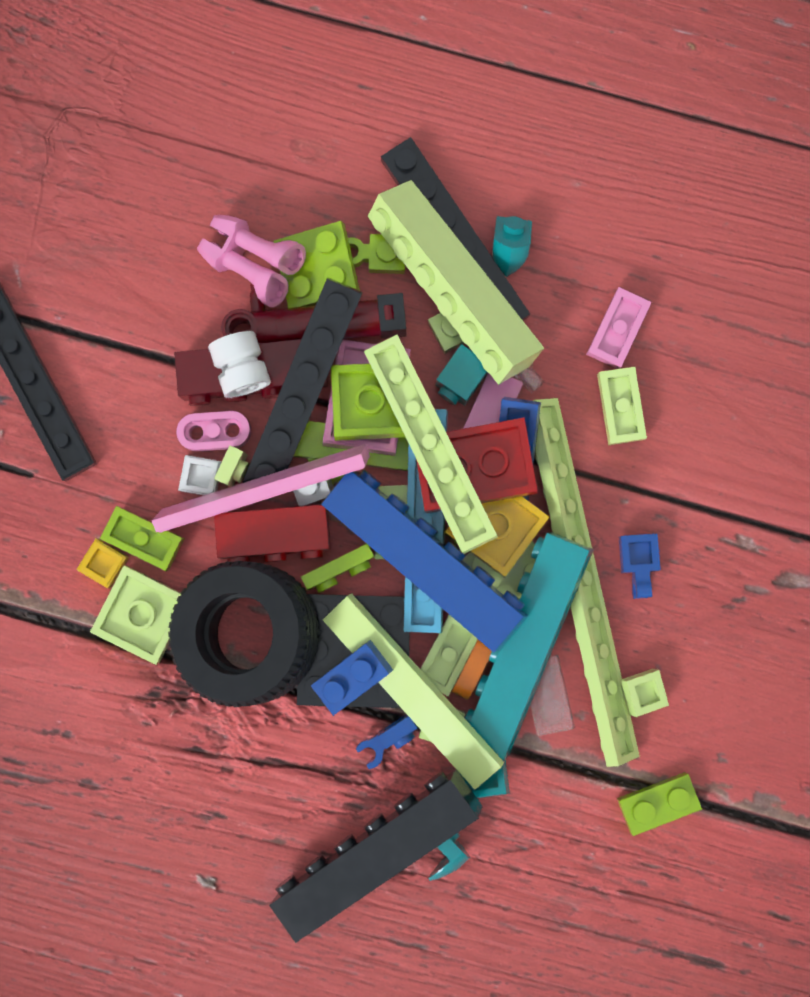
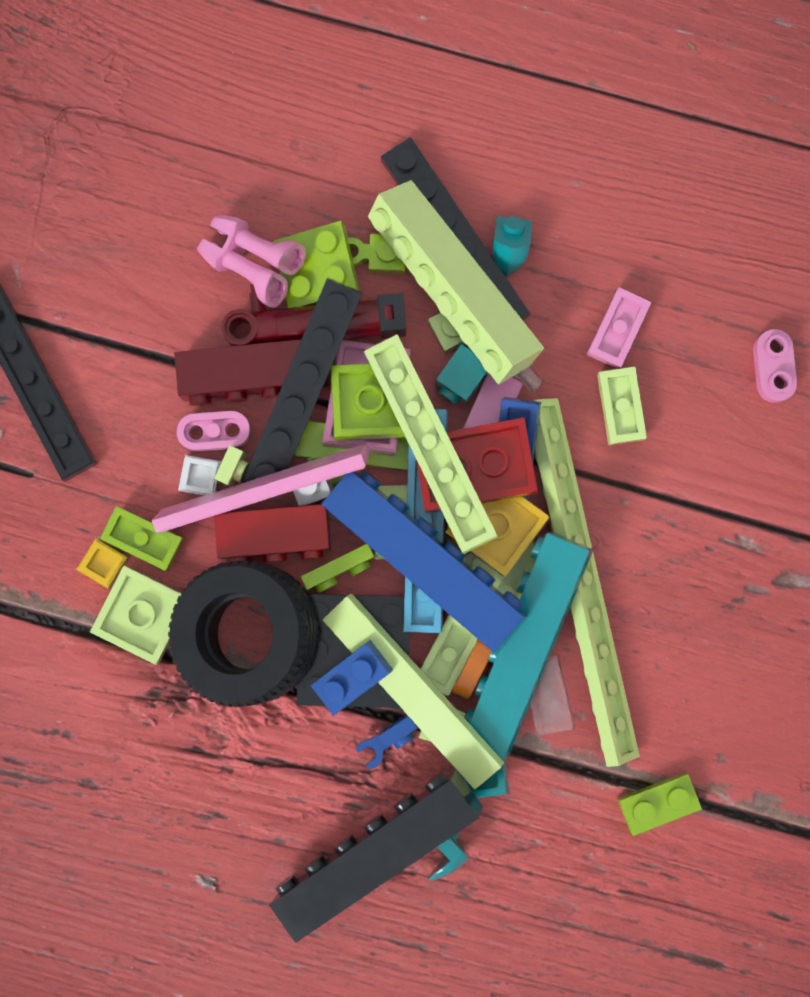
(239, 364): white wheel -> none
(640, 556): blue plate -> none
(644, 692): yellowish green plate -> none
(772, 365): none -> bright pink plate

